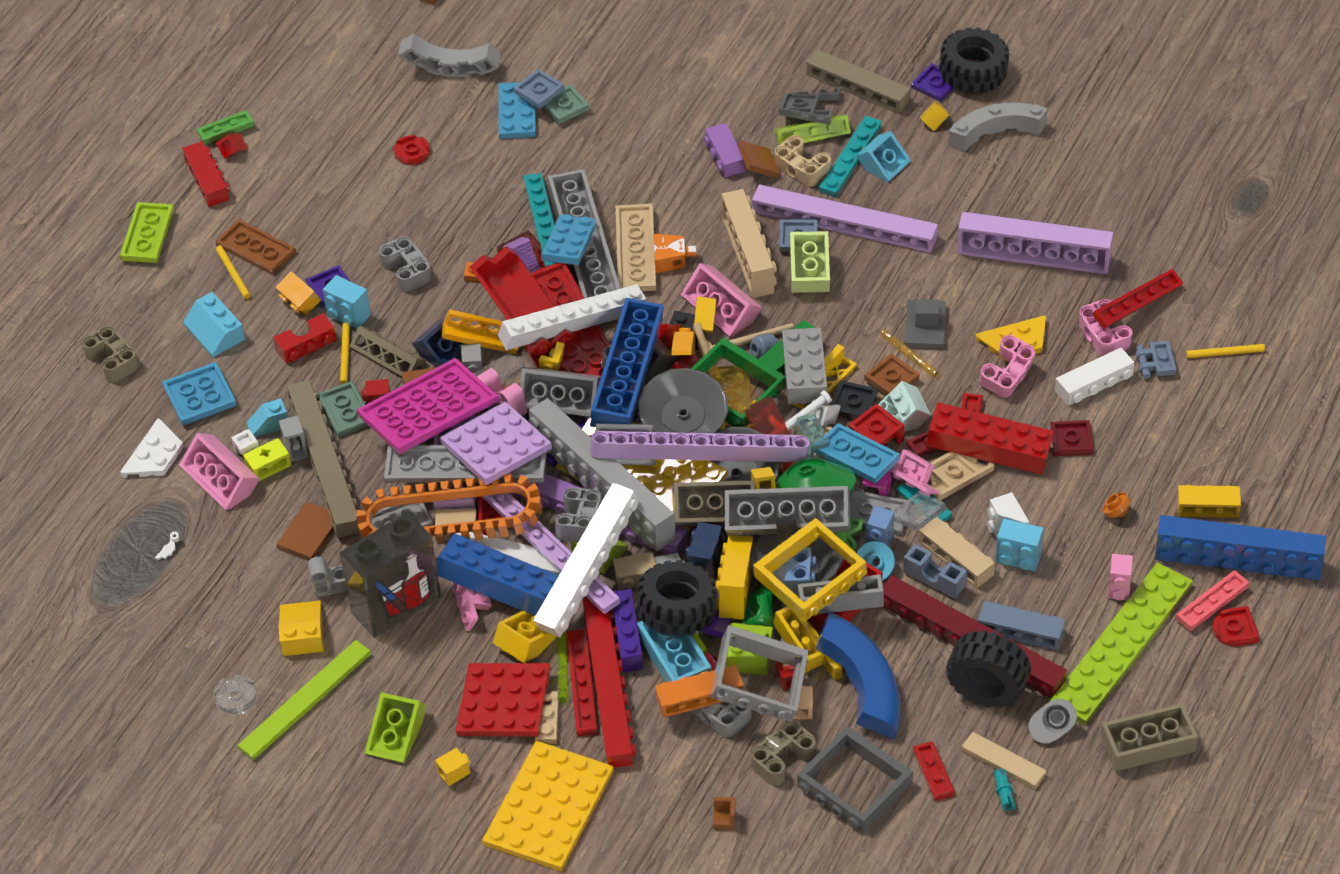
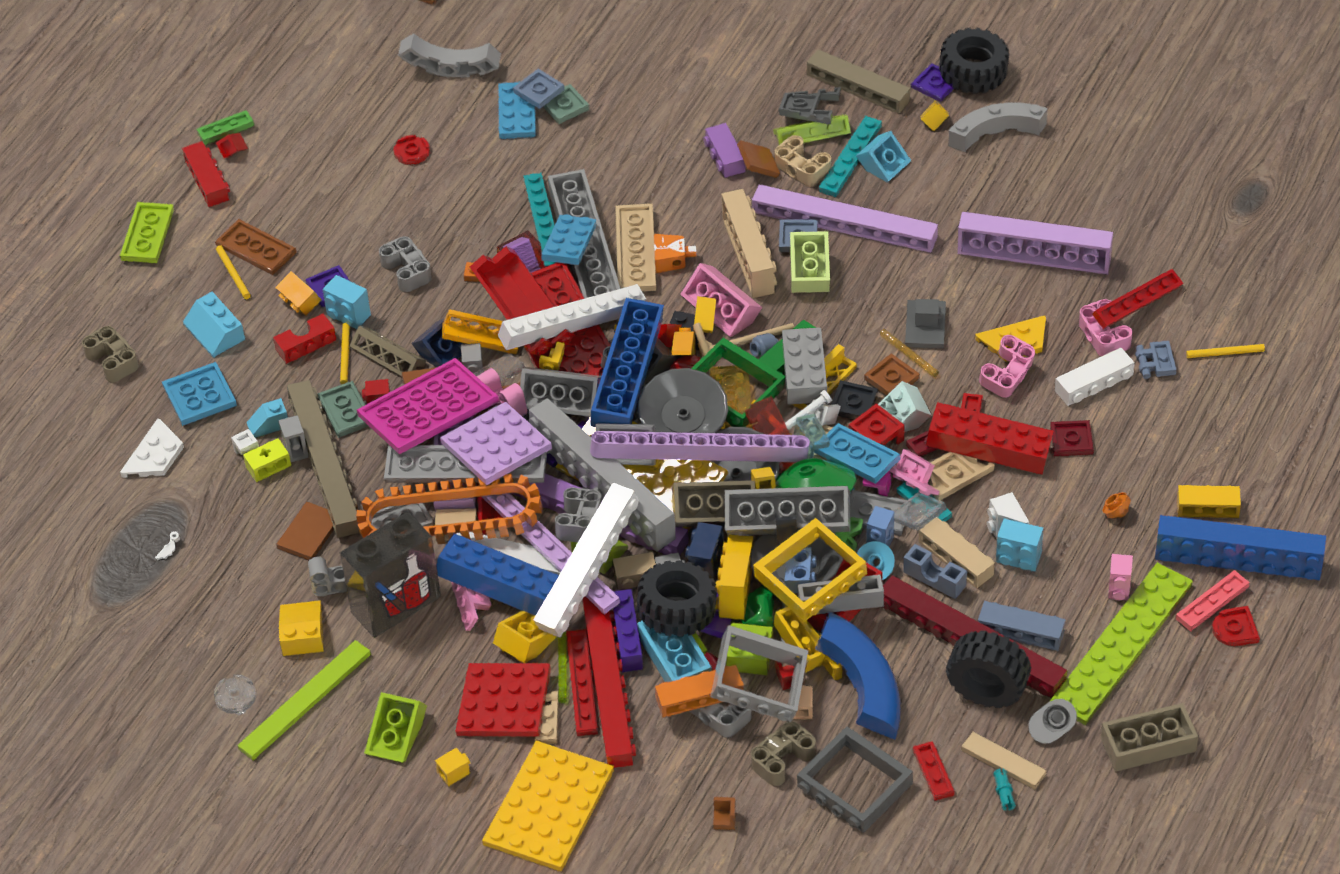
(218, 471): bright pink slope -> none

